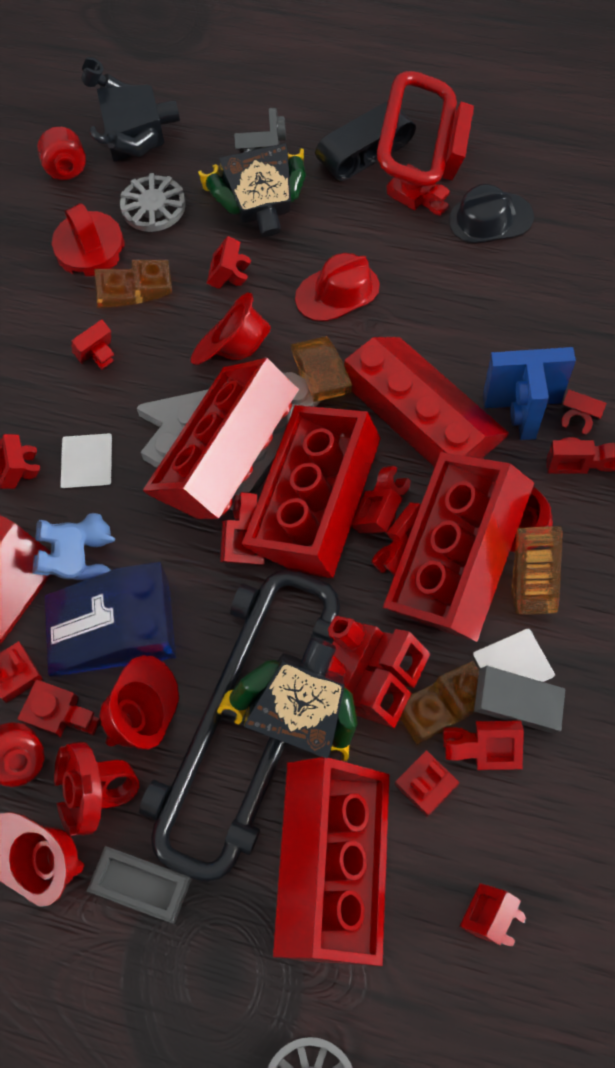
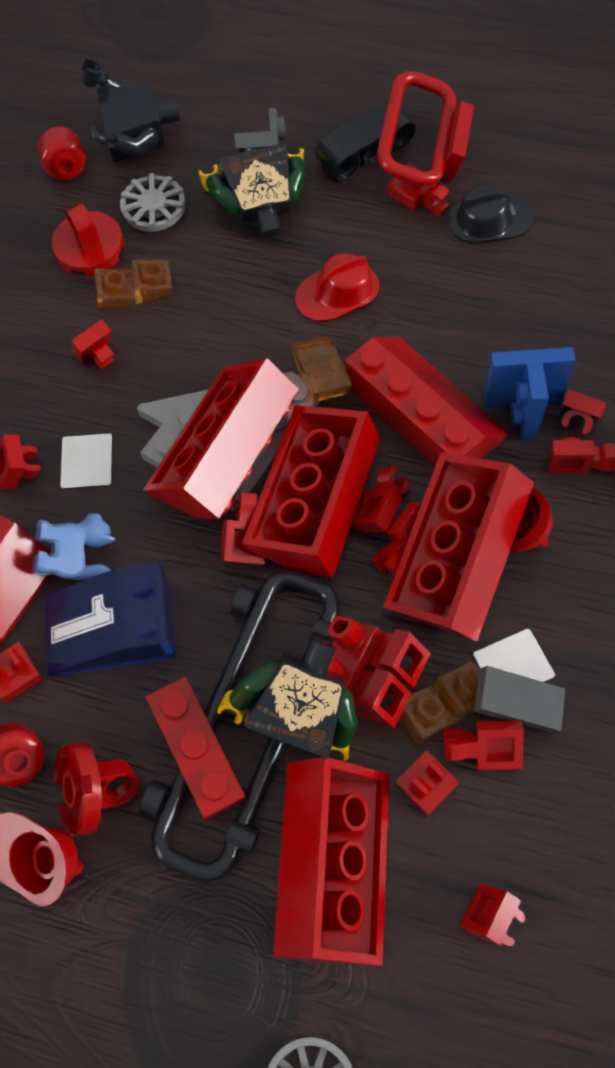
(53, 709): red plate -> none
(139, 885): dark grey tile -> none
(140, 704): red piece -> none
(195, 748): none -> red plate
(225, 264): red tile -> none
(235, 335): red piece -> none
(537, 595): clear orange slope -> none

